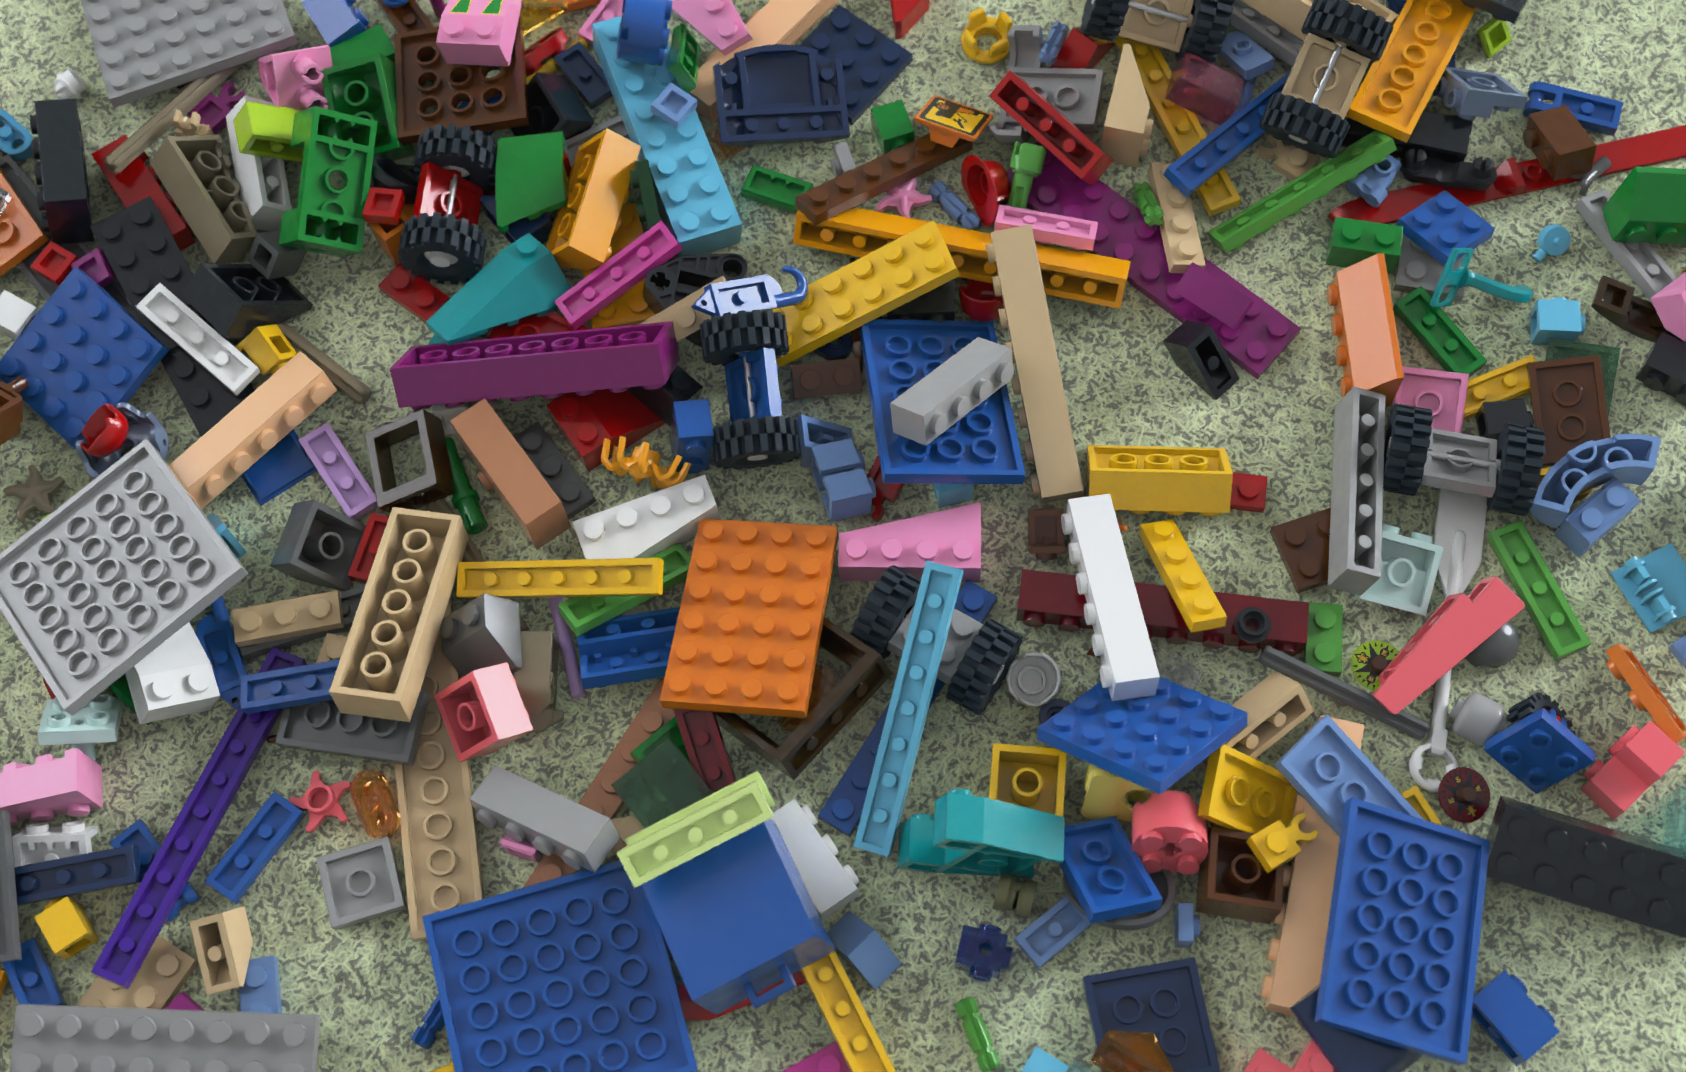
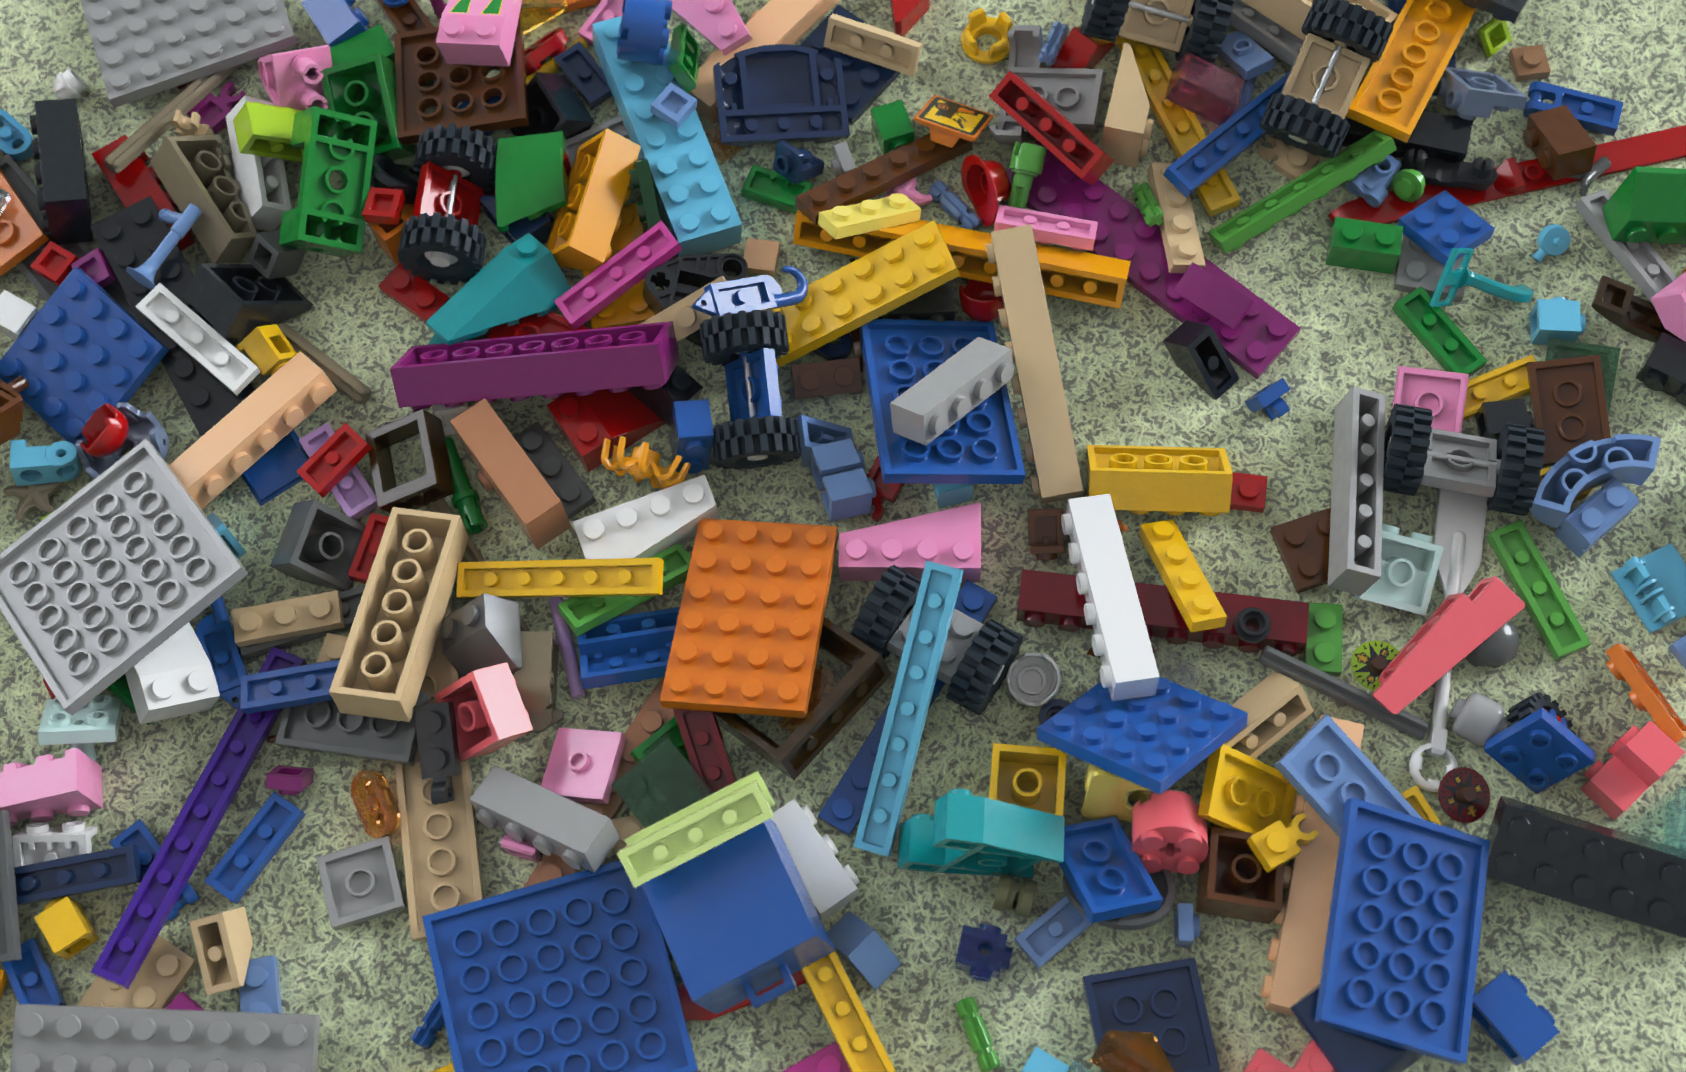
(43, 463): none -> medium azure leg
(181, 224): none -> medium blue piece
(289, 779): none -> magenta plate
(322, 801): coral animal -> none
(334, 460): none -> red plate
(438, 748): none -> black plate
(584, 764): none -> bright pink plate
(762, 256): none -> light nougat tile
(795, 163): none -> dark blue bracket
(869, 216): none -> light yellow plate
(873, 44): none -> tan plate
(1270, 399): none -> blue tile
(1366, 328): orange slope -> none
(1408, 185): none -> bright green plate
(1529, 63): none -> medium nougat plate

